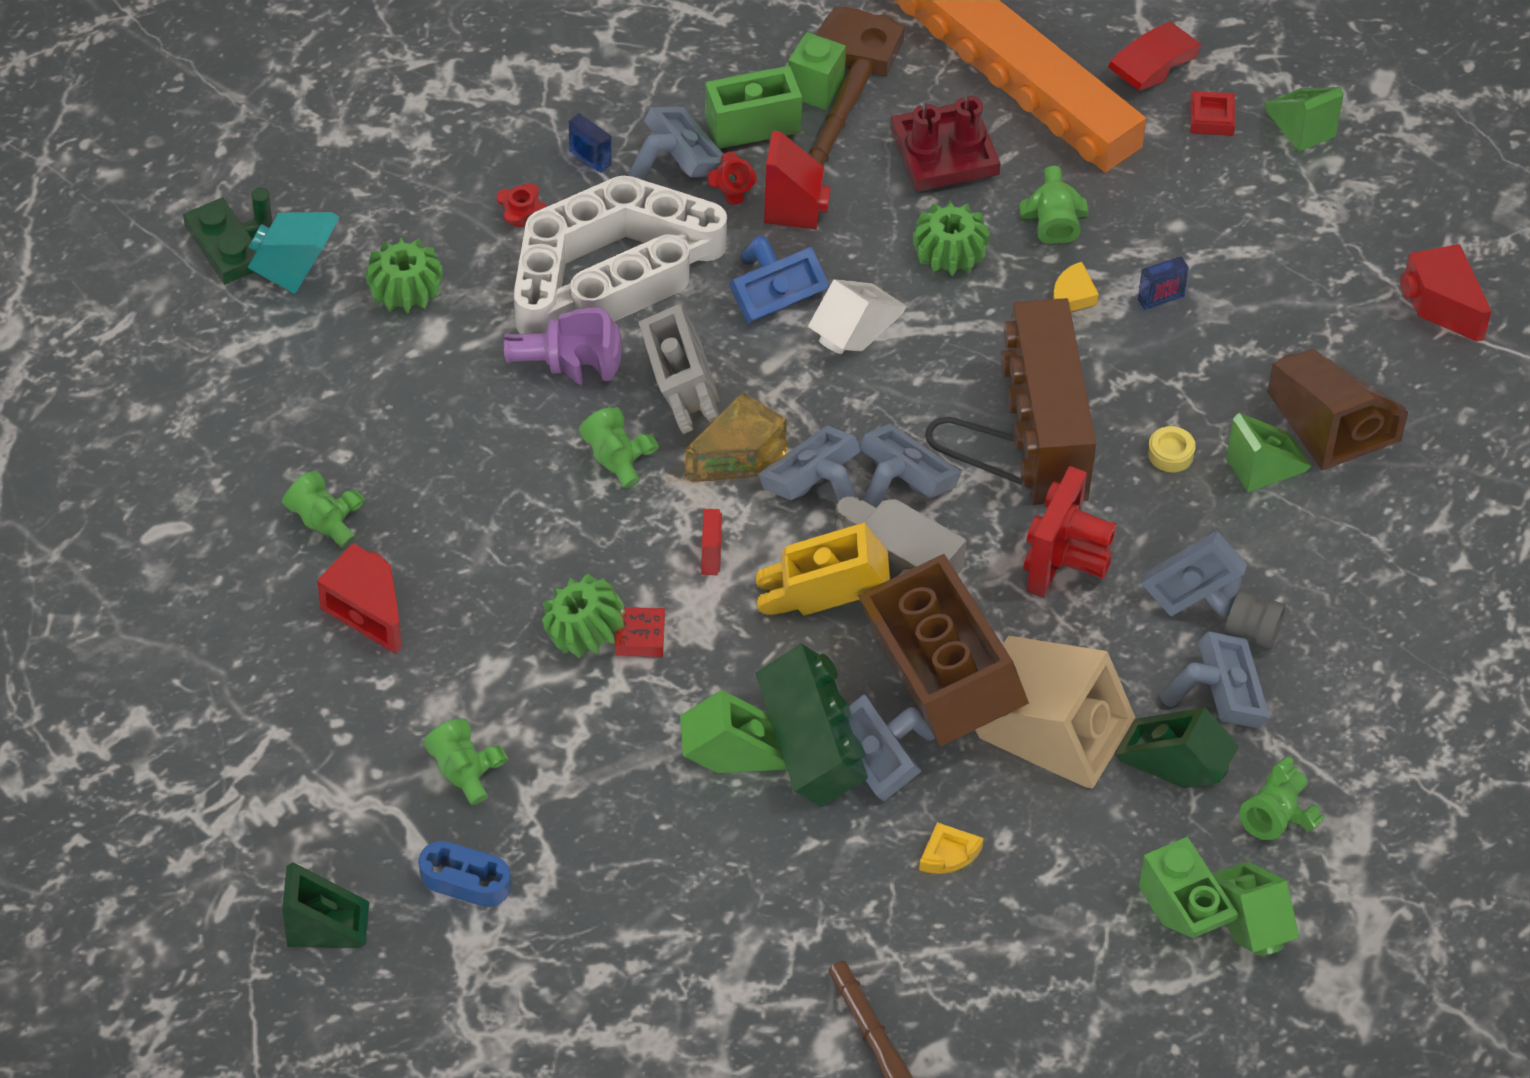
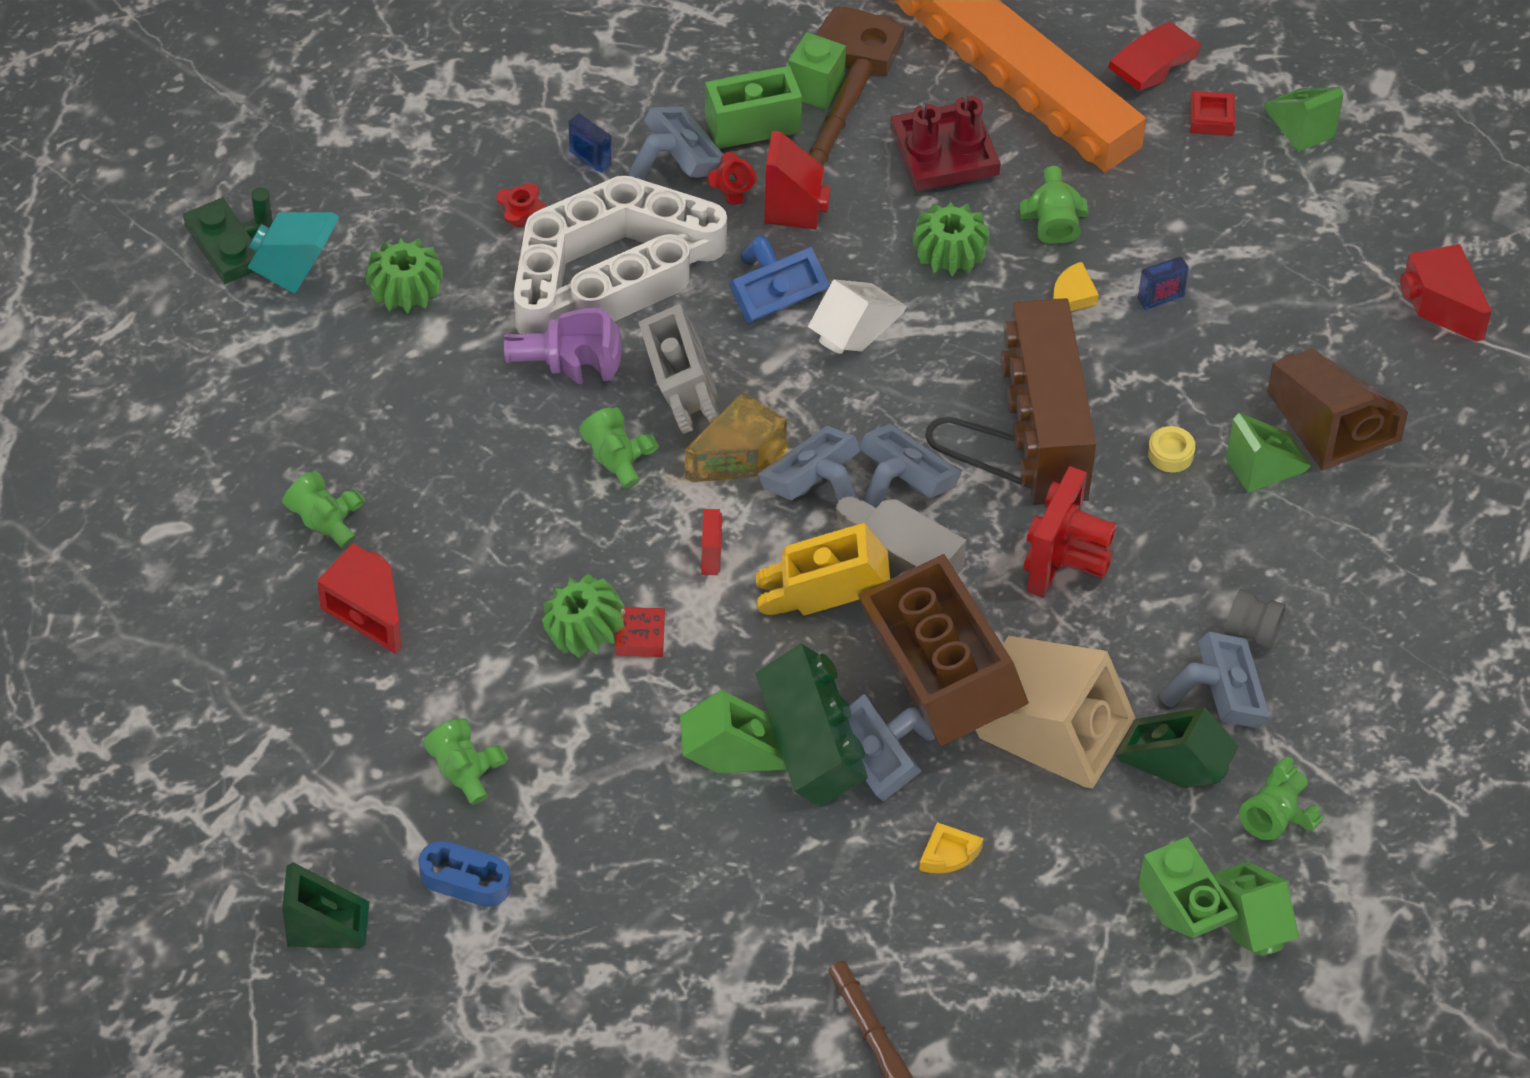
(1201, 571): sand blue plate -> none

